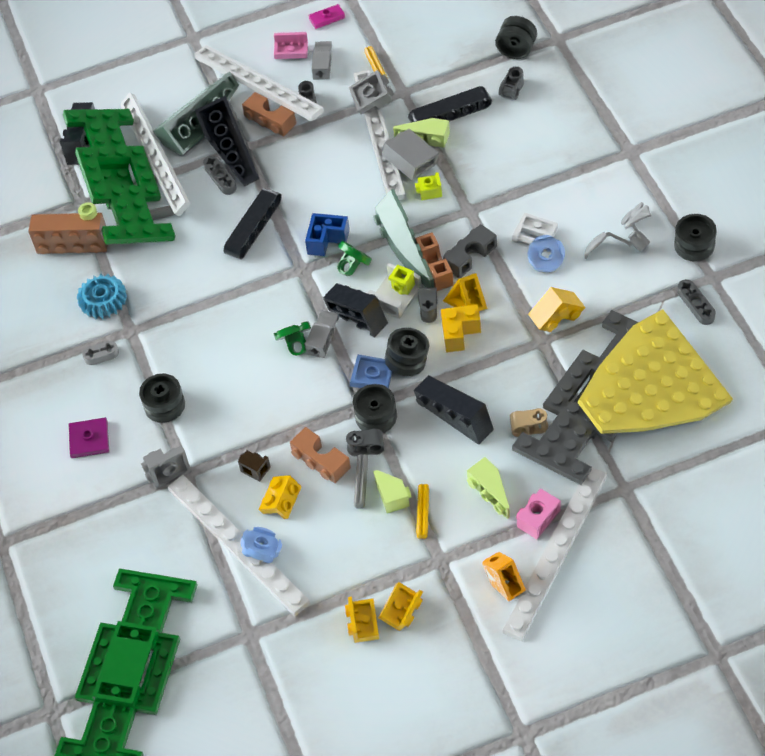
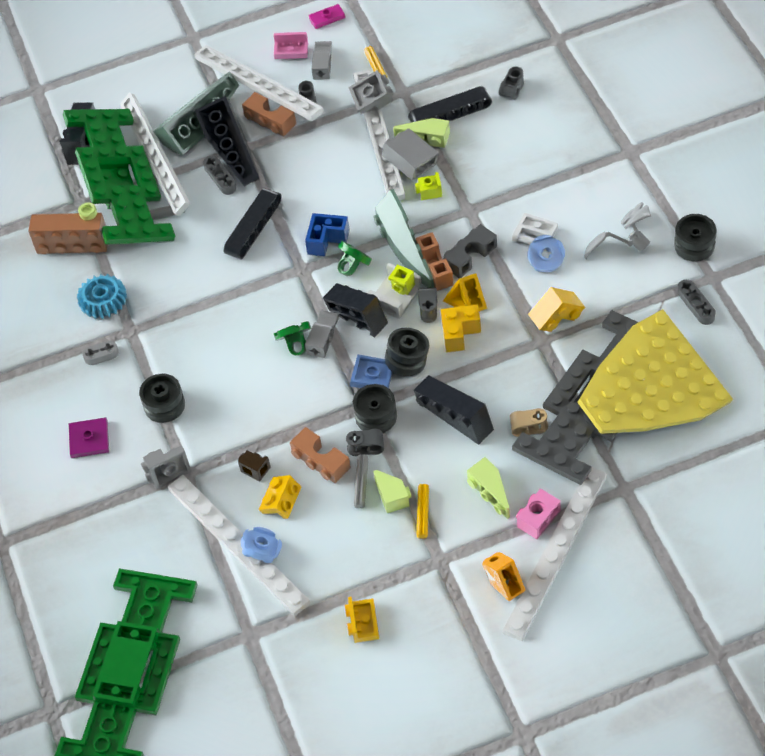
(400, 606): yellow bracket -> none
(516, 37): pearl dark grey wheel -> none

